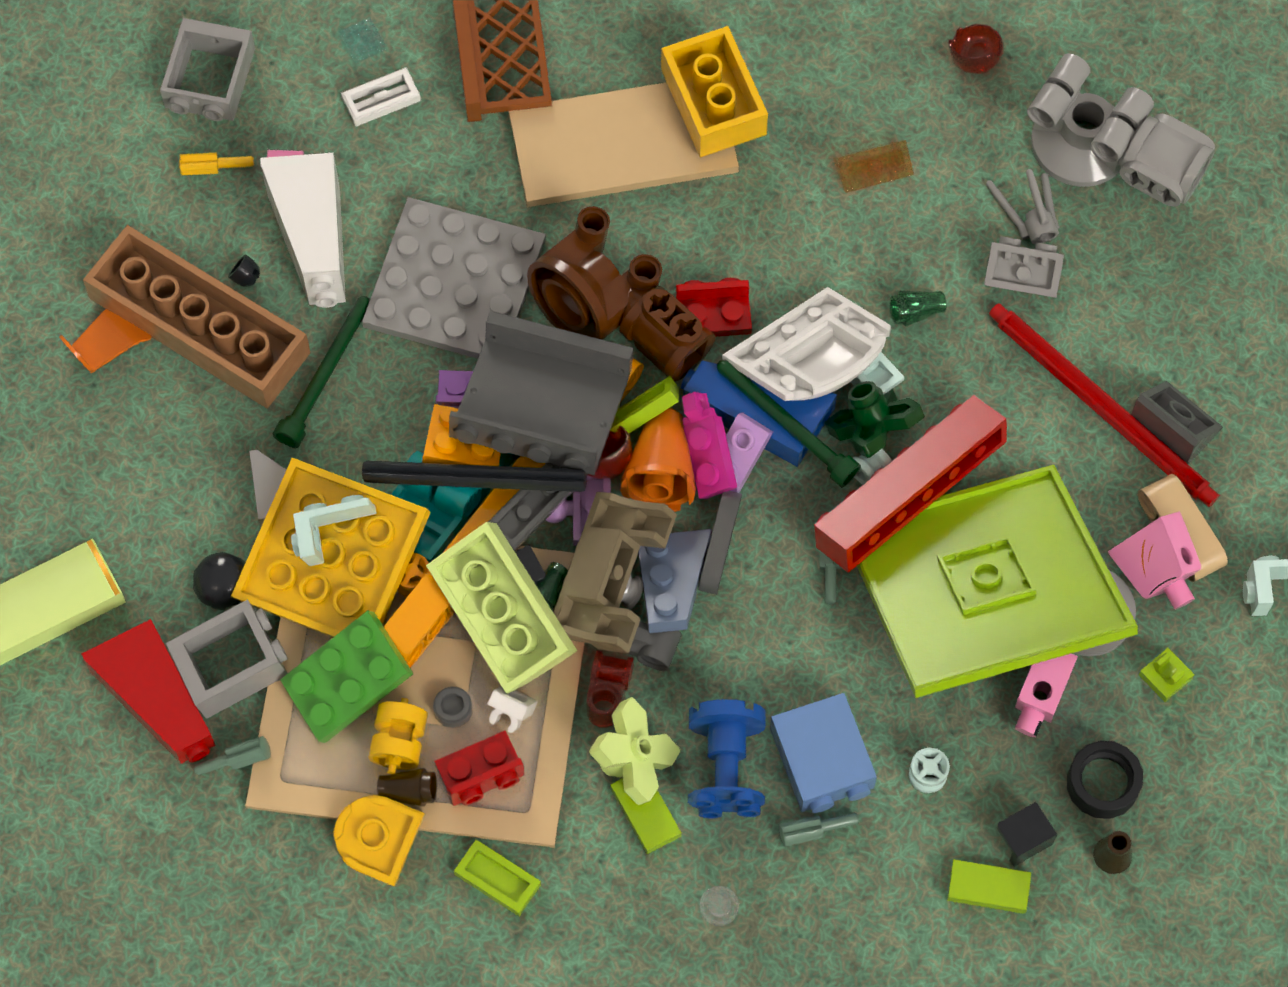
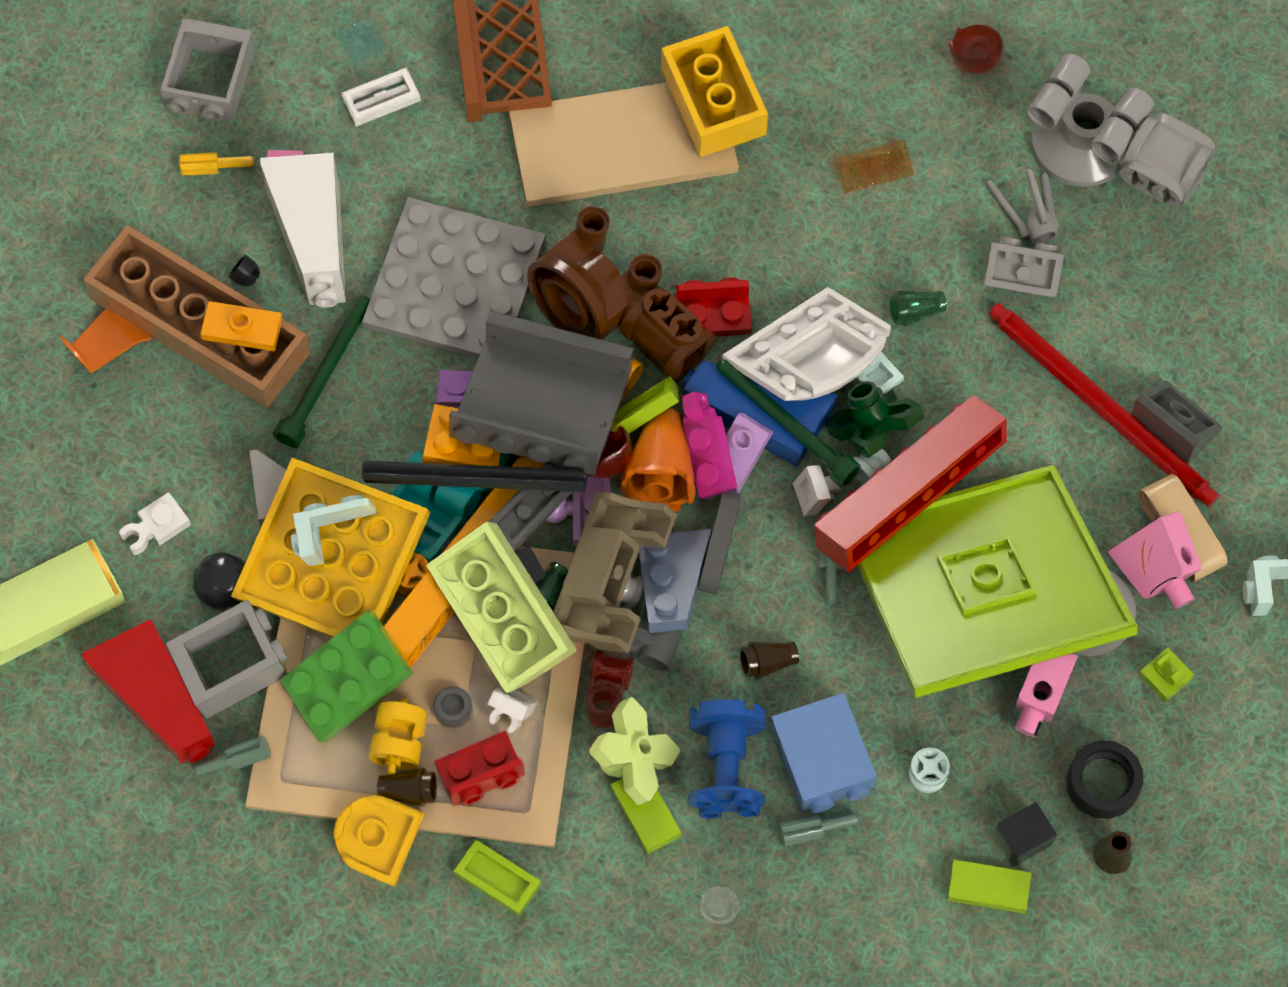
(159, 521): none -> white plate
(241, 326): none -> light orange plate
(765, 658): none -> dark brown cone
(814, 490): none -> white tile

